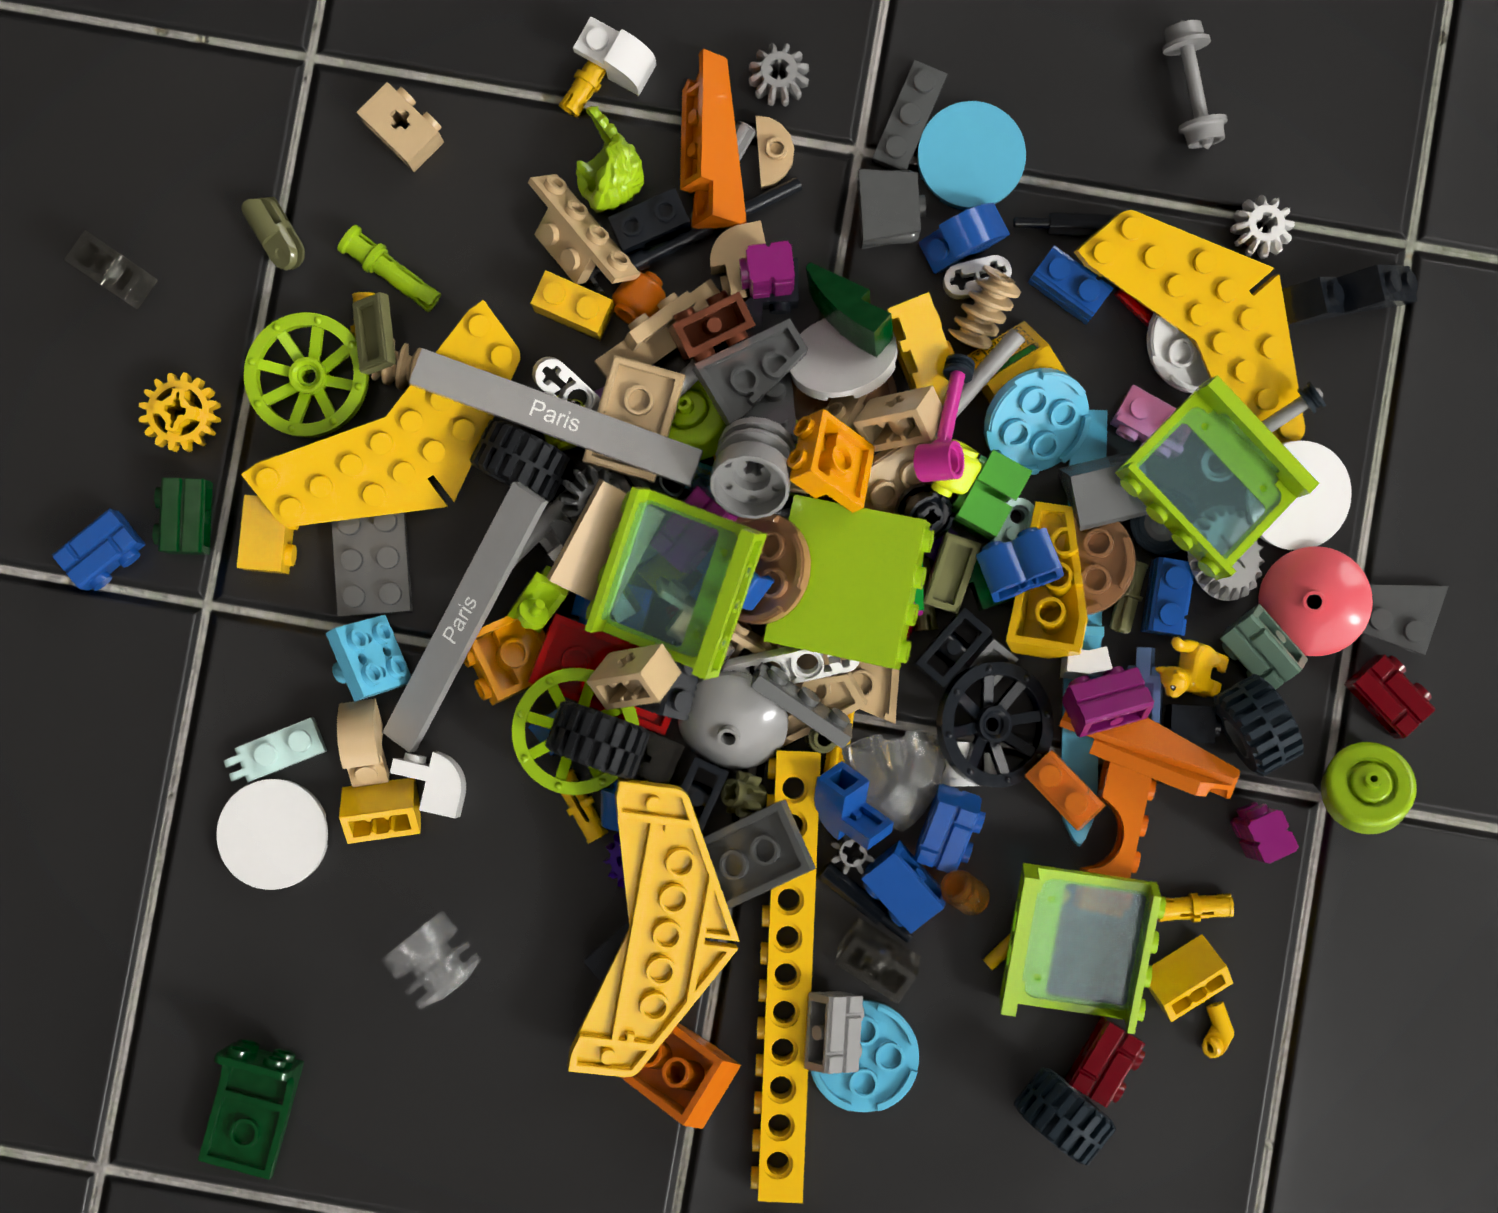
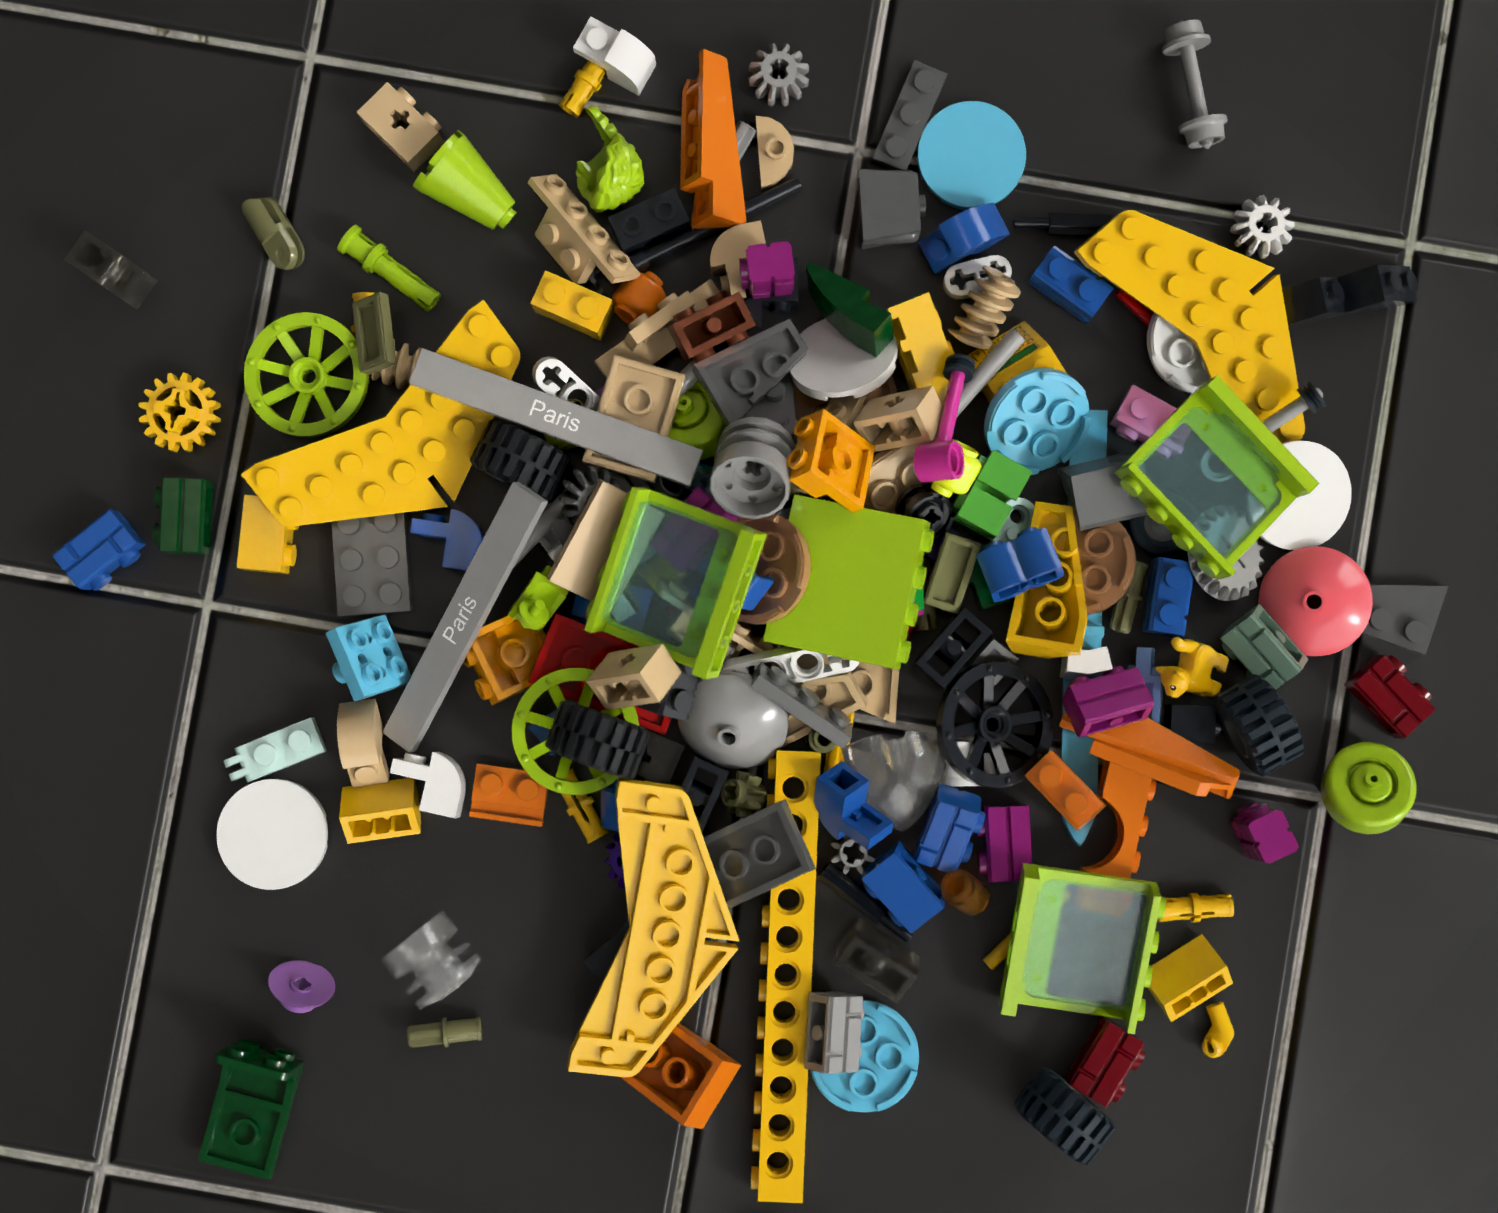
(301, 985): none -> medium lavender piece
(444, 1032): none -> olive axle
(461, 536): none -> blue brick
(466, 184): none -> lime cone
(507, 796): none -> orange plate
(1005, 842): none -> magenta brick

